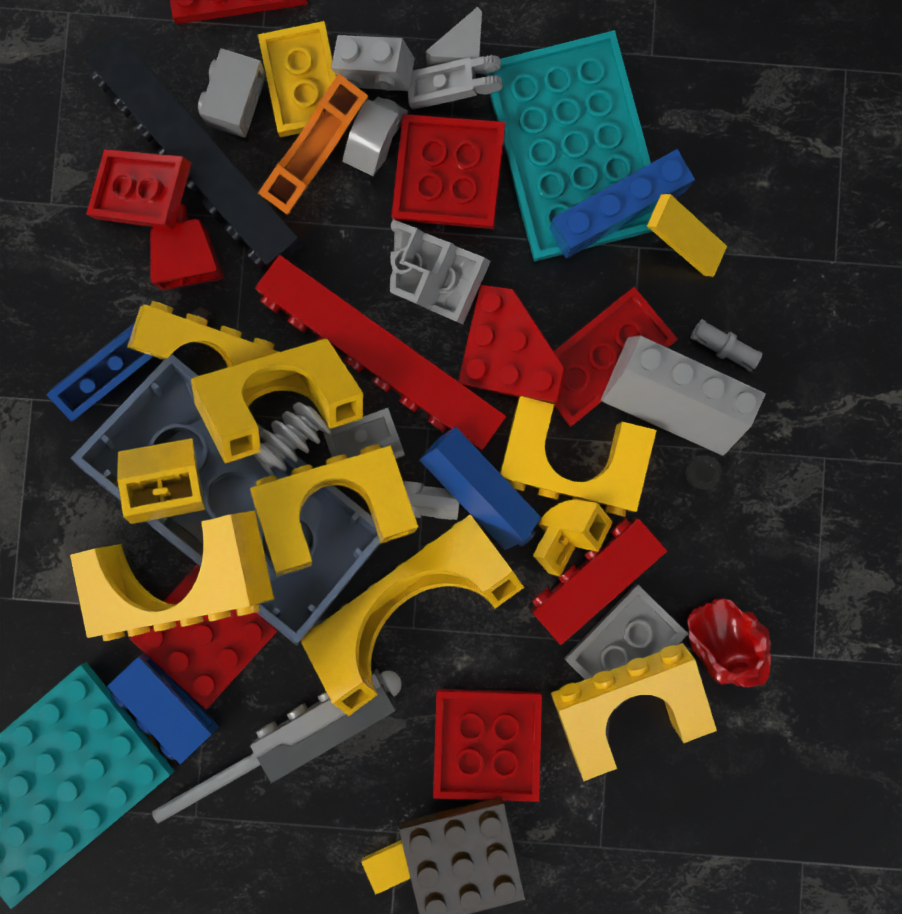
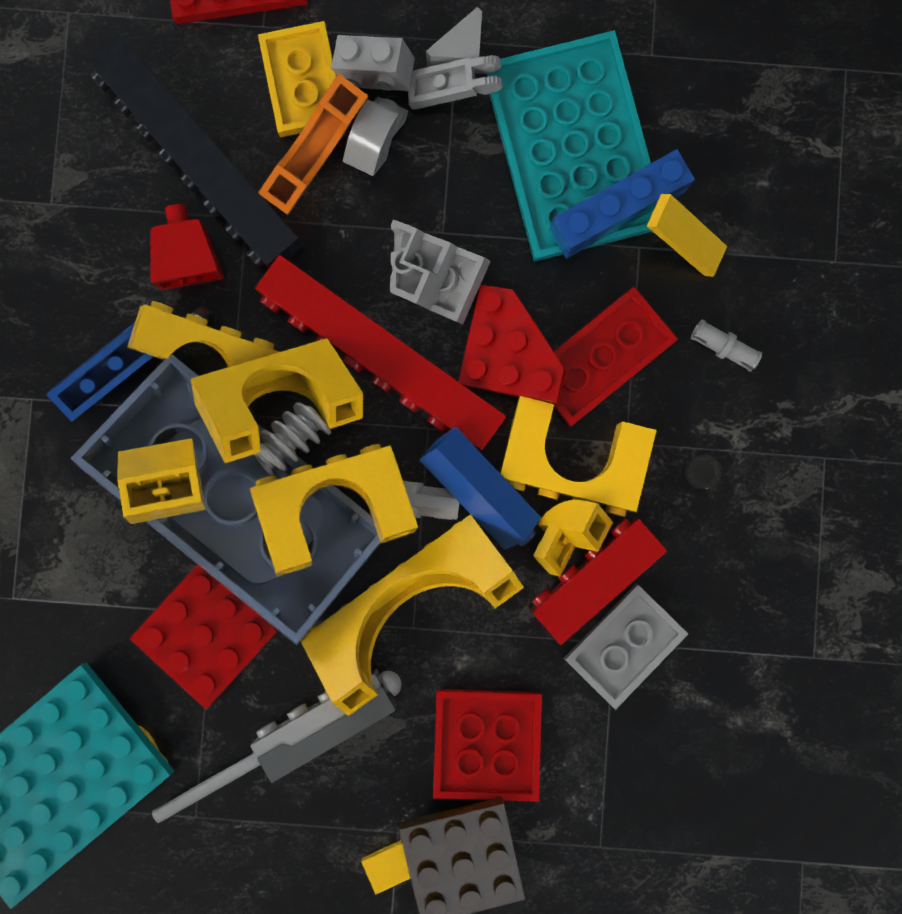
(139, 188): red plate -> none
(162, 708): blue brick -> none
(229, 579): yellow arch -> none
(232, 92): light grey brick -> none
(370, 430): light grey plate -> none
(448, 171): red plate -> none
(588, 704): yellow arch -> none
(681, 395): light grey slope -> none
(730, 643): red hair -> none

